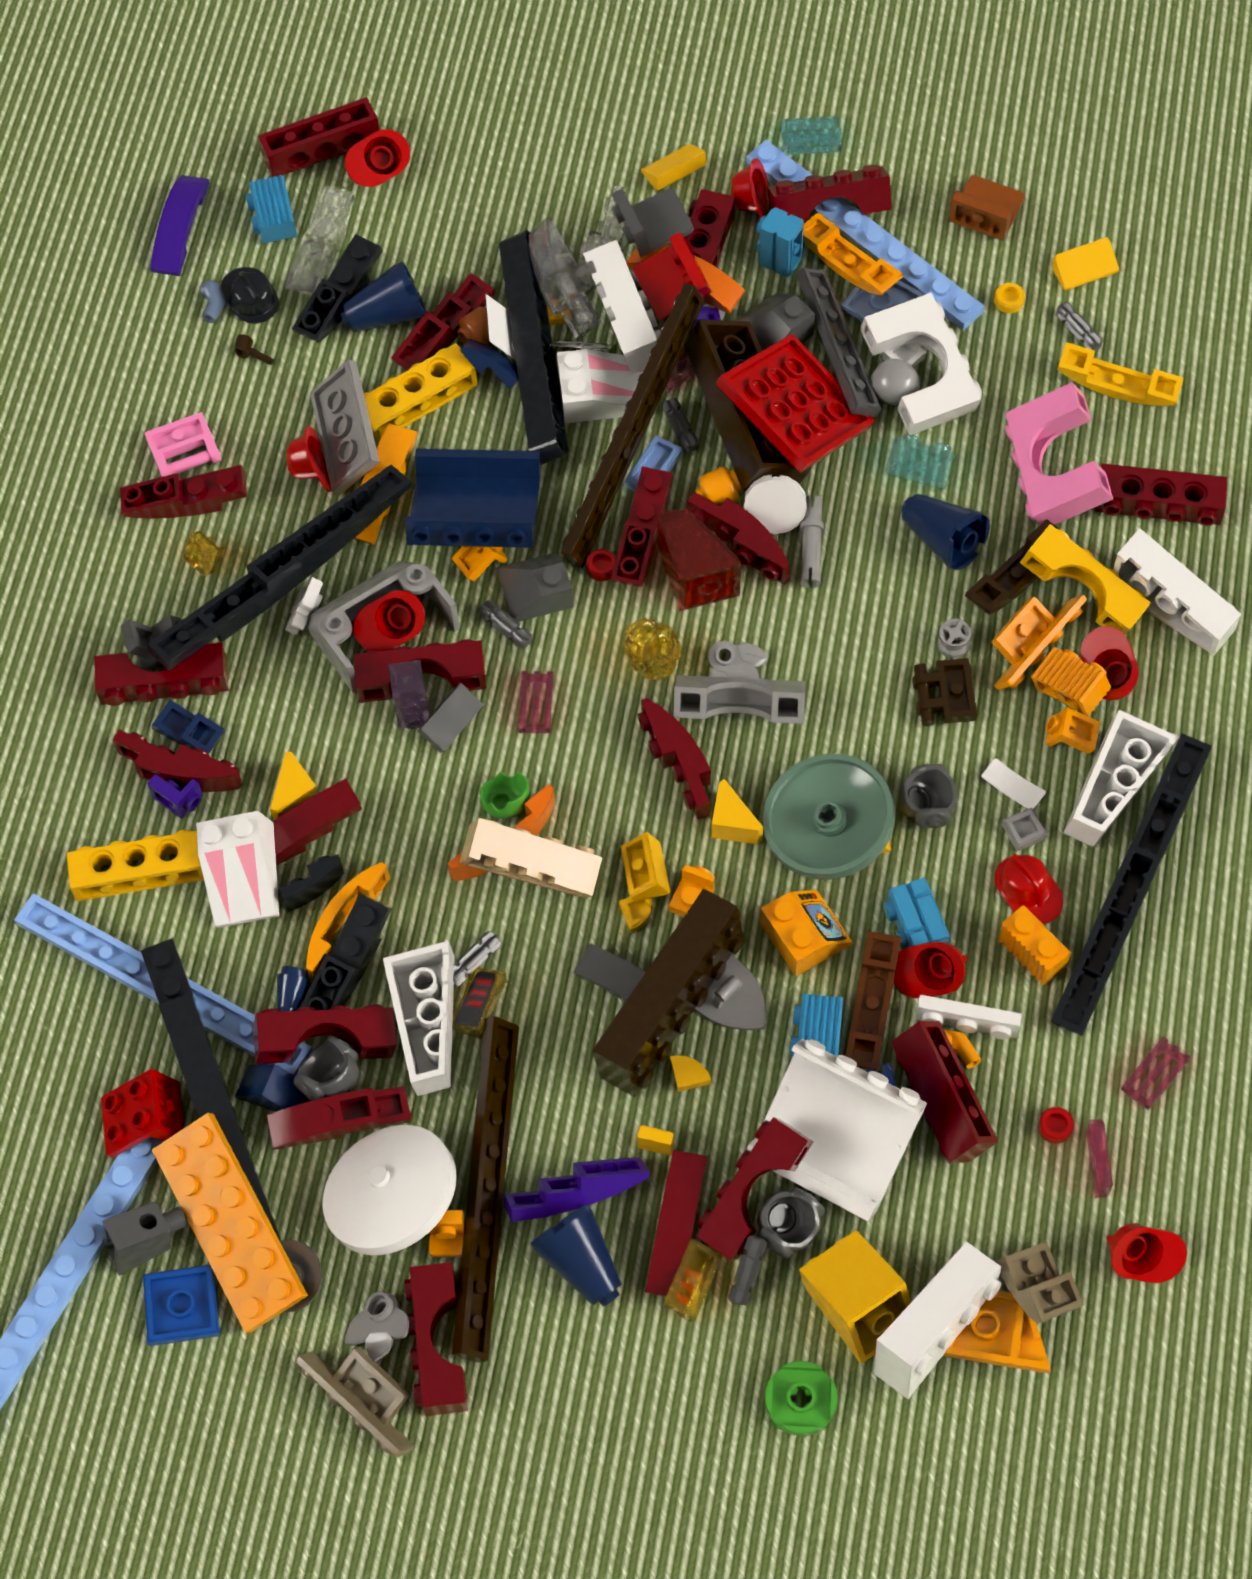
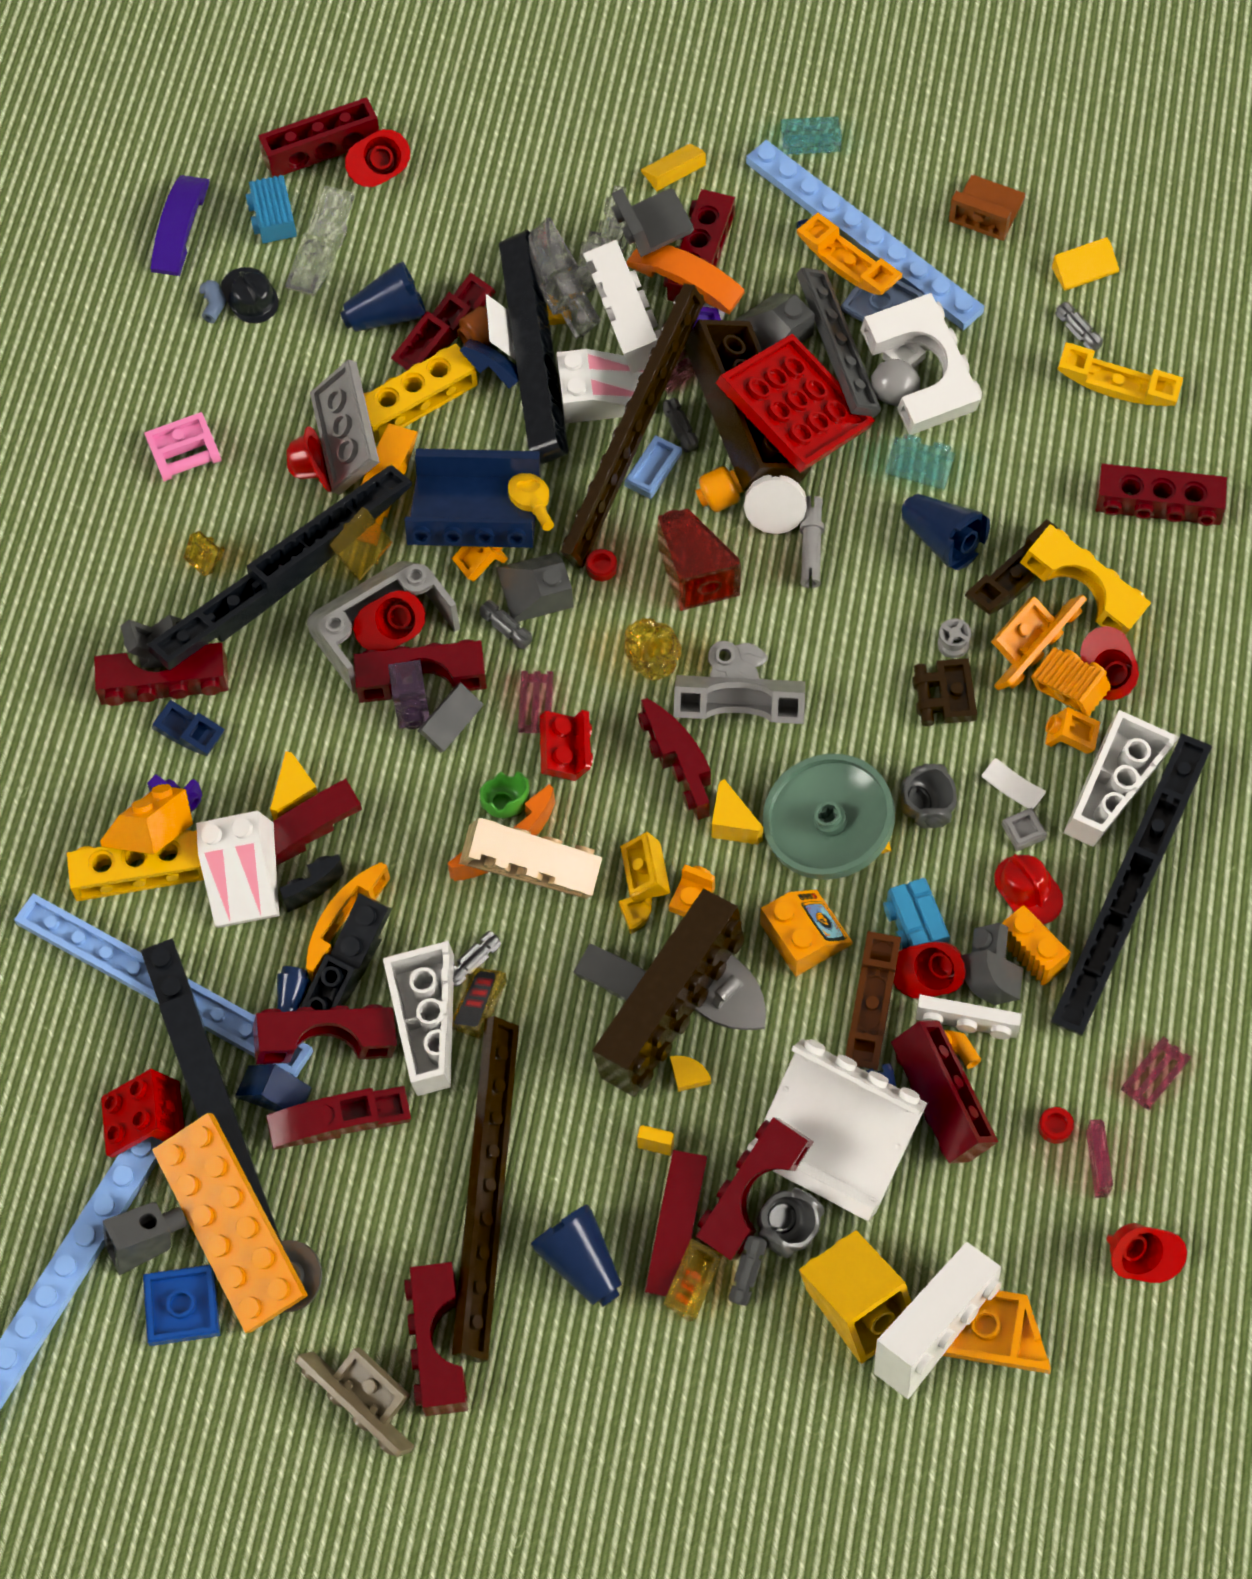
(151, 821): none -> light orange slope
(179, 497): dark red slope -> none
(179, 767): dark red slope -> none
(244, 349): dark brown hand -> none
(307, 600): white plate -> none
(328, 1070): dark grey hair -> none
(346, 280): black slope -> none
(361, 543): none -> clear yellow piece
(378, 1325): light grey plate -> none
(389, 1190): white dish -> none
(447, 1235): light orange bracket -> none
(531, 495): none -> yellow piece
(565, 745): none -> red bracket
(579, 344): sticker -> none
(588, 1184): dark purple slope -> none
(641, 528): dark red slope -> none
(666, 273): red bracket -> none
(750, 538): dark red slope -> none
(751, 189): red piece -> none
(780, 241): dark azure brick -> none
(817, 1385): bright green plate -> none
(819, 1020): dark azure brick -> none
(866, 187): dark red arch -> none
(988, 971): none -> dark grey brick
(1009, 298): yellow tile -> none
(1031, 431): bright pink arch -> none
(1037, 1283): dark tan slope -> none
(1176, 593): white wedge -> none

